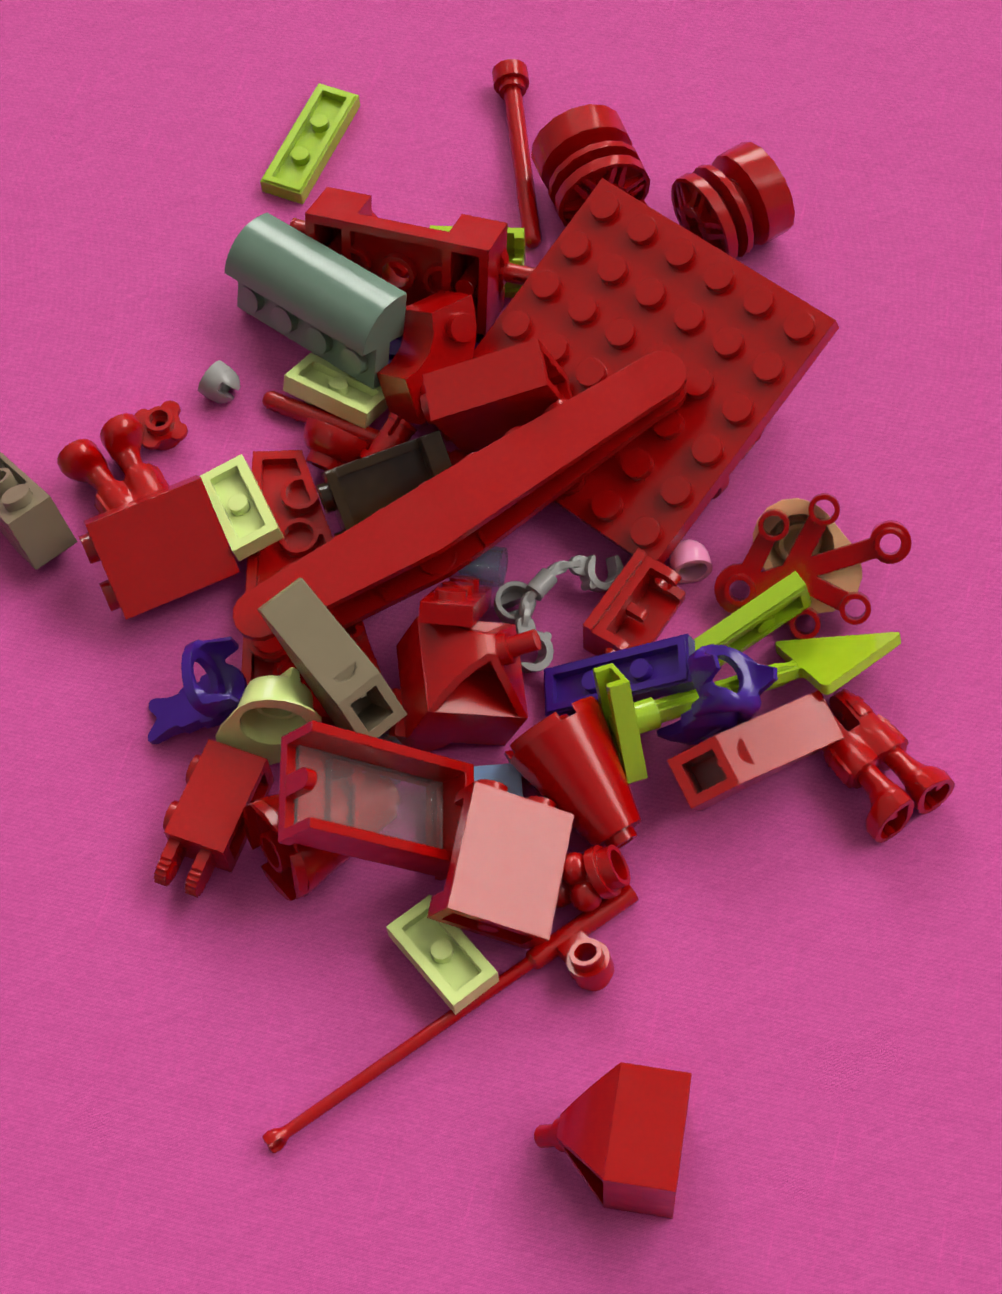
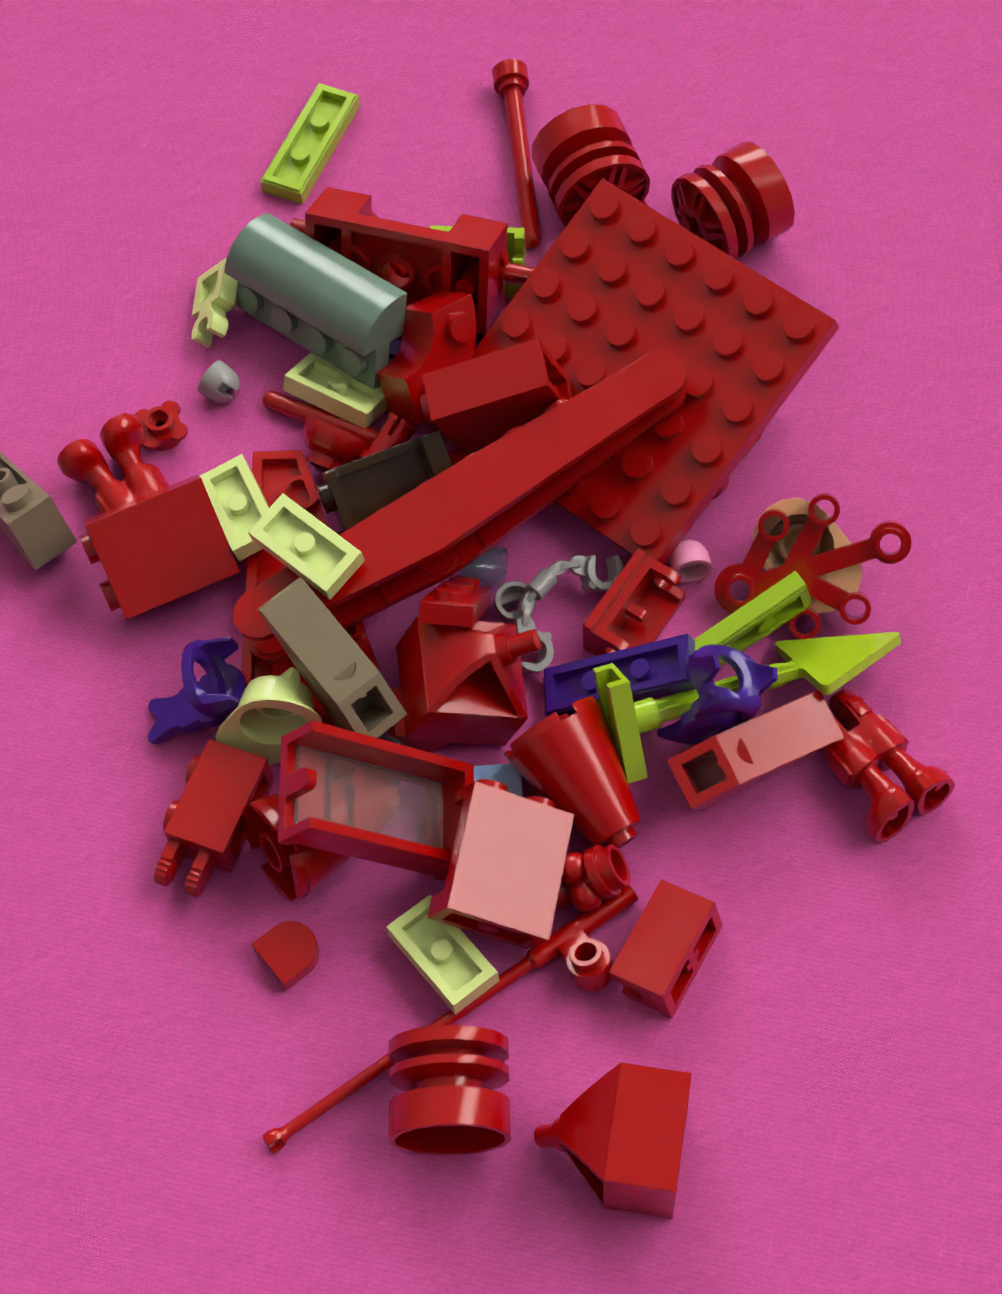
(214, 297): none -> yellowish green plate
(288, 951): none -> red tile
(306, 546): none -> yellowish green plate
(449, 1090): none -> red wheel
(666, 947): none -> red hinge

